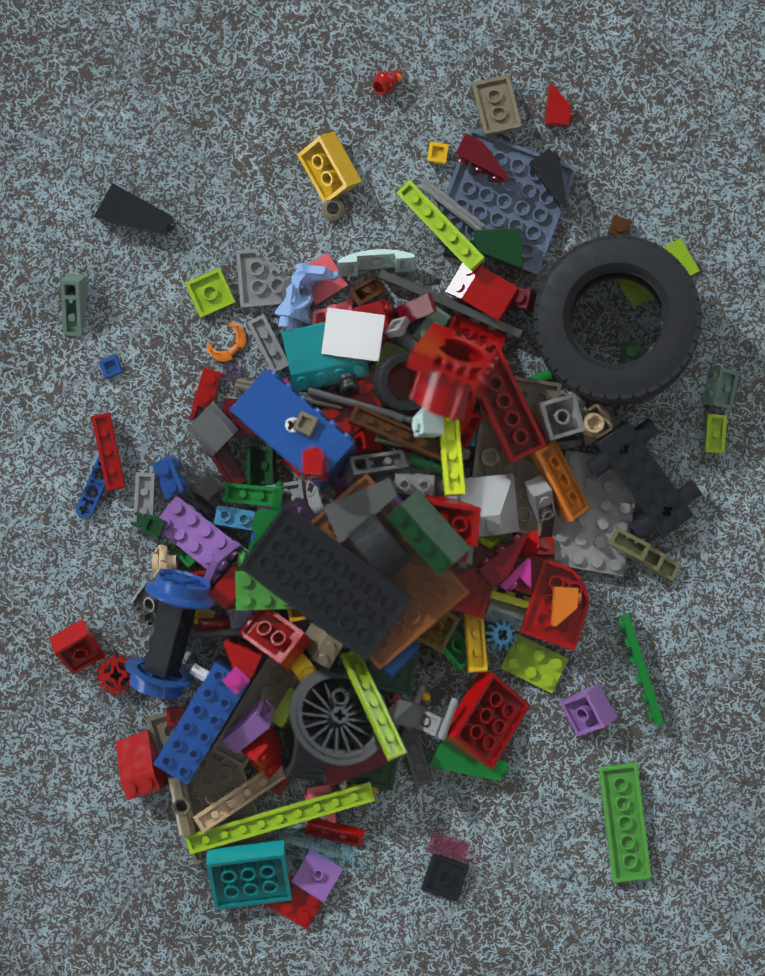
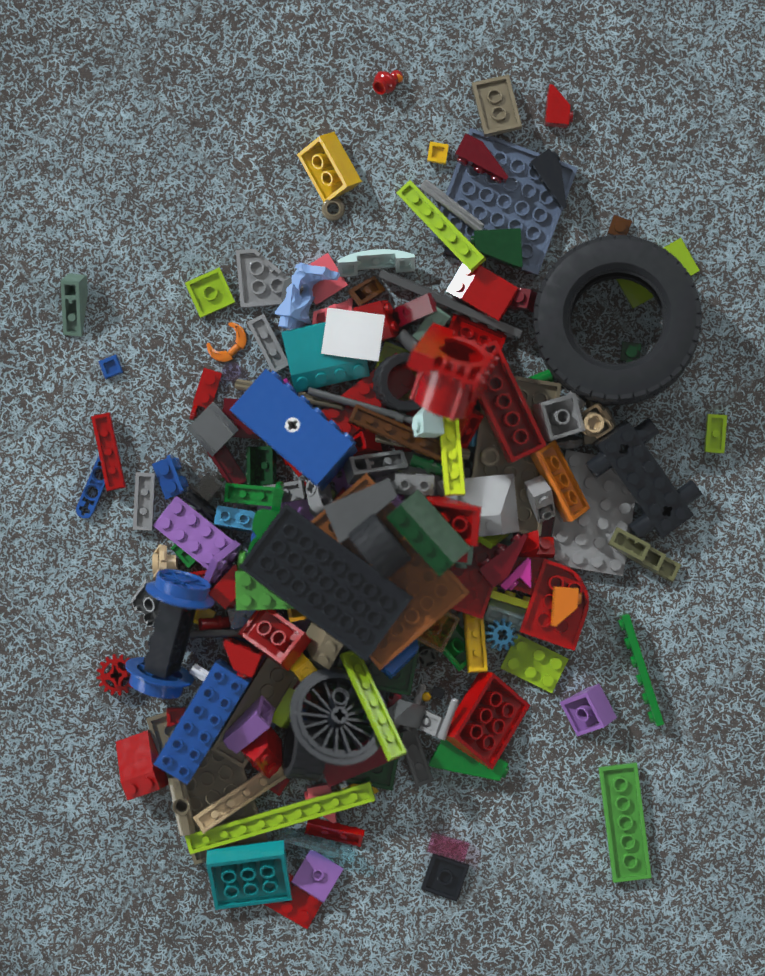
(76, 647): red slope -> none
(130, 211): black slope -> none
(151, 525): dark green plate -> none
(236, 680): dark pink plate -> none
(306, 424): dark tan tile -> none
(314, 464): red brick -> none
(348, 384): pearl dark grey wheel -> none
(397, 327): light grey plate -> none
(720, 387): sand green bracket -> none

